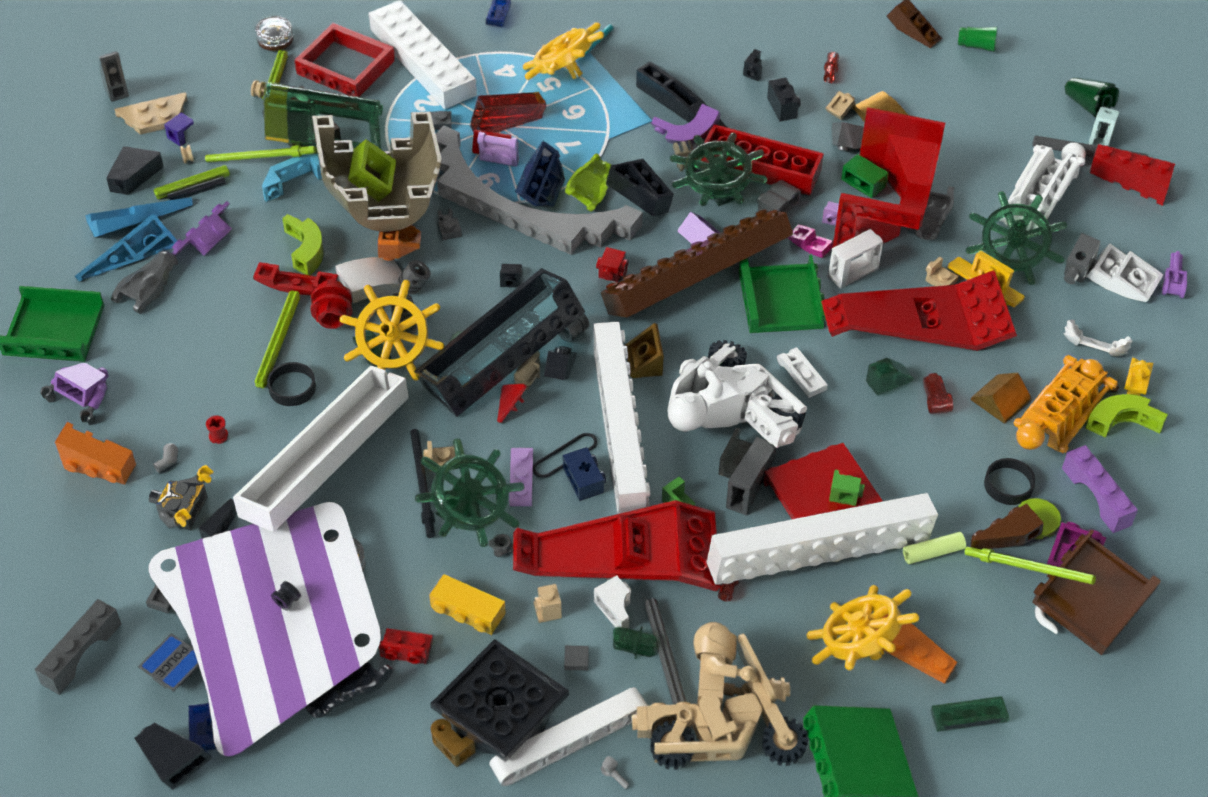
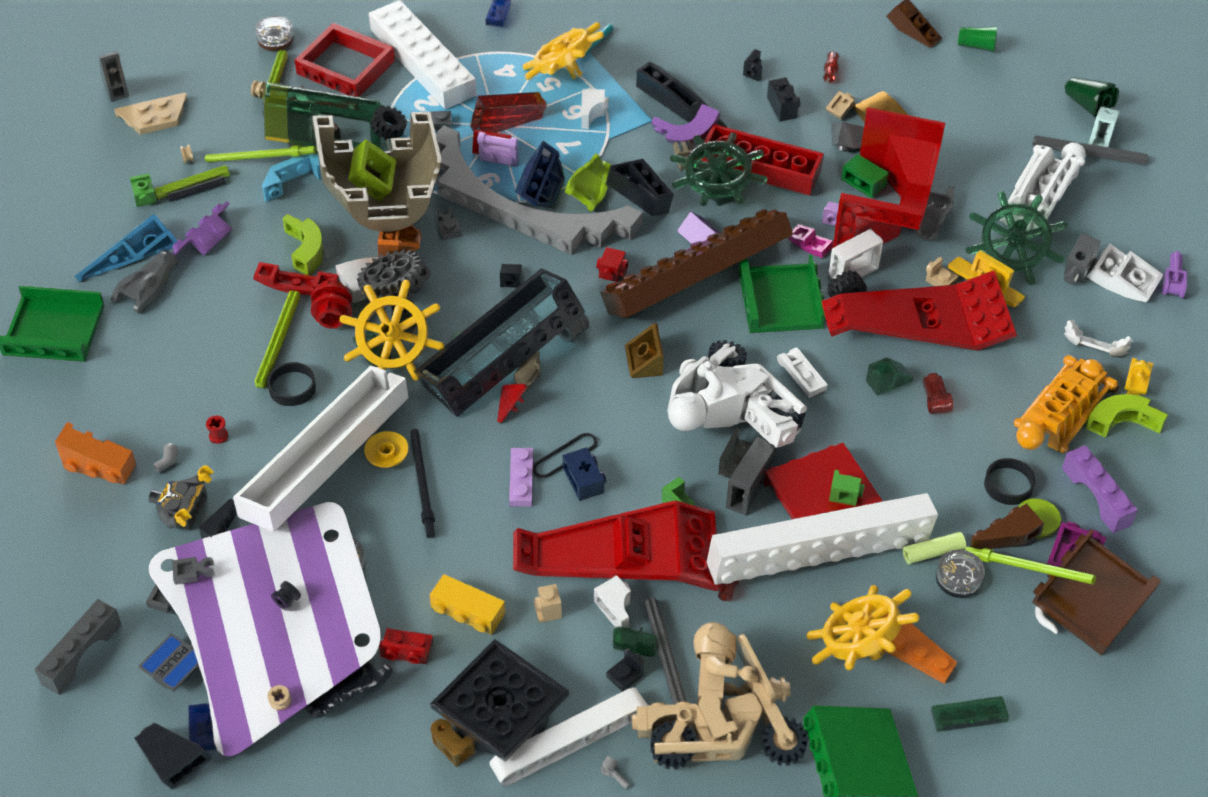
(80, 384): medium lavender torso -> none
(109, 221): dark azure wedge -> none
(133, 169): black slope -> none
(143, 189): none -> bright green brick
(176, 127): dark purple panel -> none
(189, 569): none -> dark grey plate
(275, 691): none -> tan bush
(383, 443): none -> yellow dish
(390, 271): none -> dark grey gear
(392, 116): none -> black tyre
(439, 455): tan bracket -> none
(461, 504): clear green piece -> none
(501, 539): dark grey plate -> none
(560, 363): black slope -> none
(576, 657): dark grey tile -> none
(593, 106): none -> white arch
(620, 418): white brick -> none
(627, 670): none -> black bracket
(779, 197): dark grey brick -> none
(846, 283): none -> black tyre
(960, 573): none -> clear piece
(1003, 396): pearl gold slope -> none
(1133, 171): red wedge -> none

